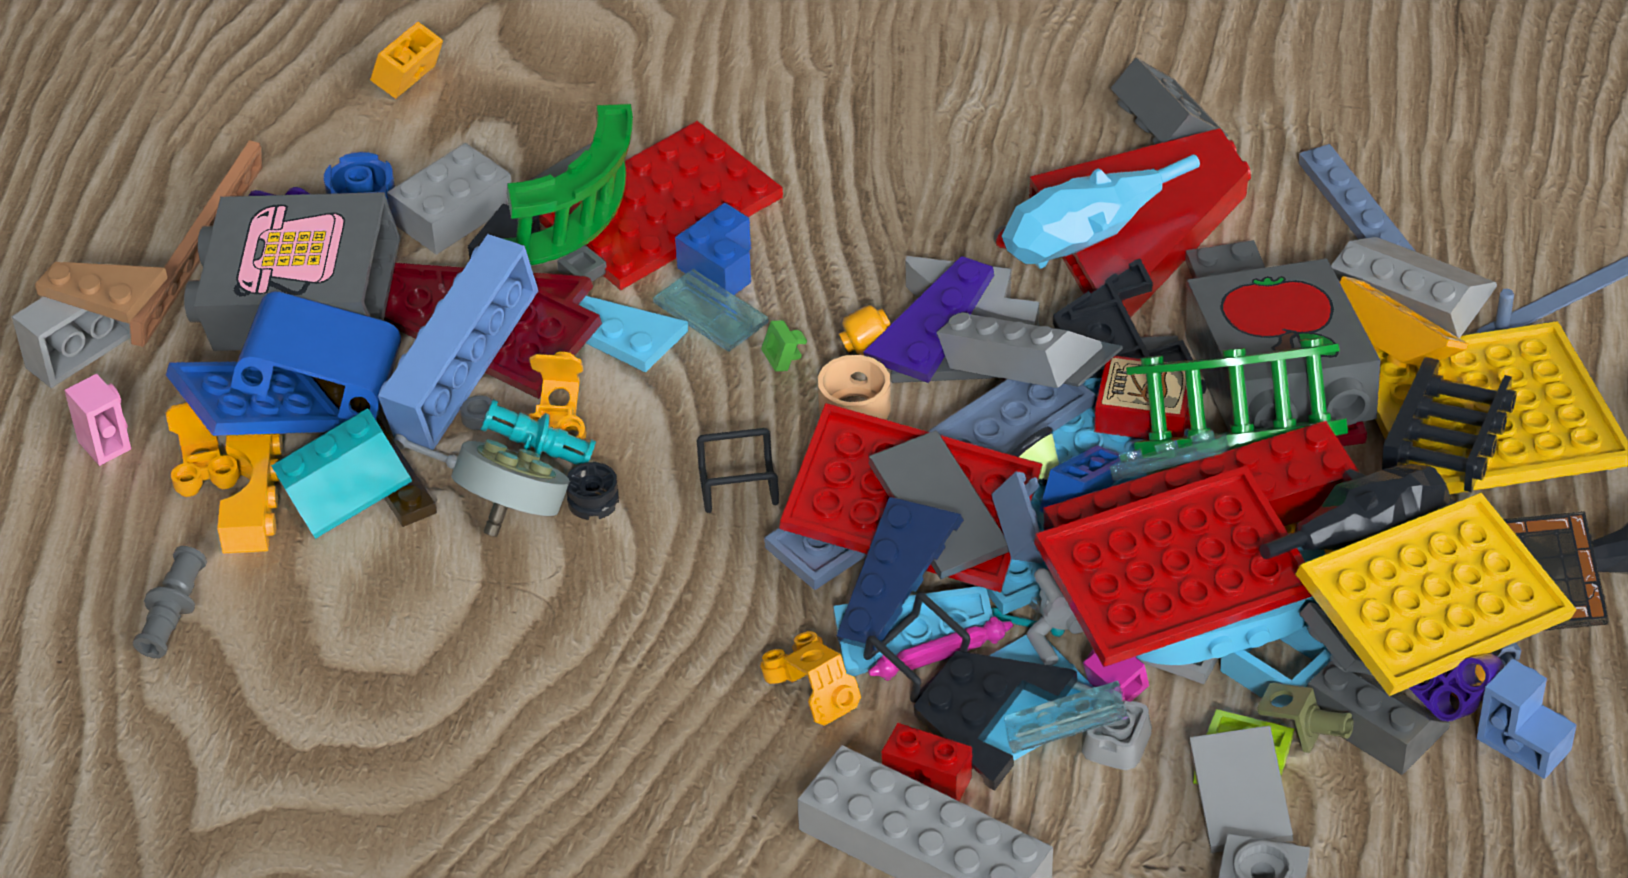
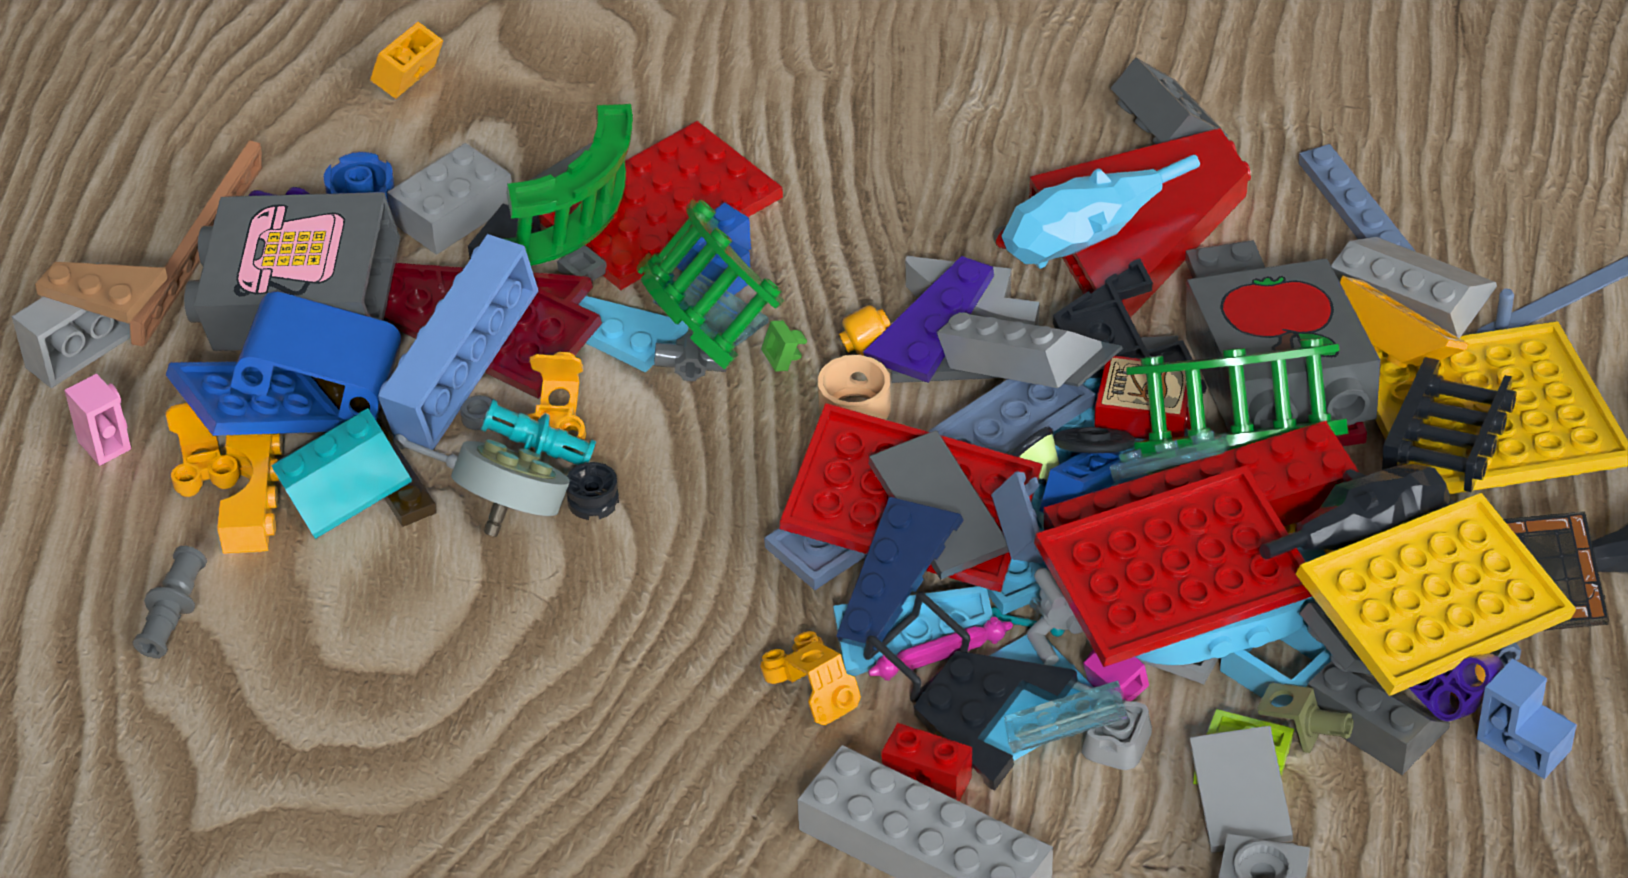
(671, 295): none -> green fence
(686, 358): none -> dark grey axle
(769, 475): black piece -> none
(1094, 440): none -> black wheel

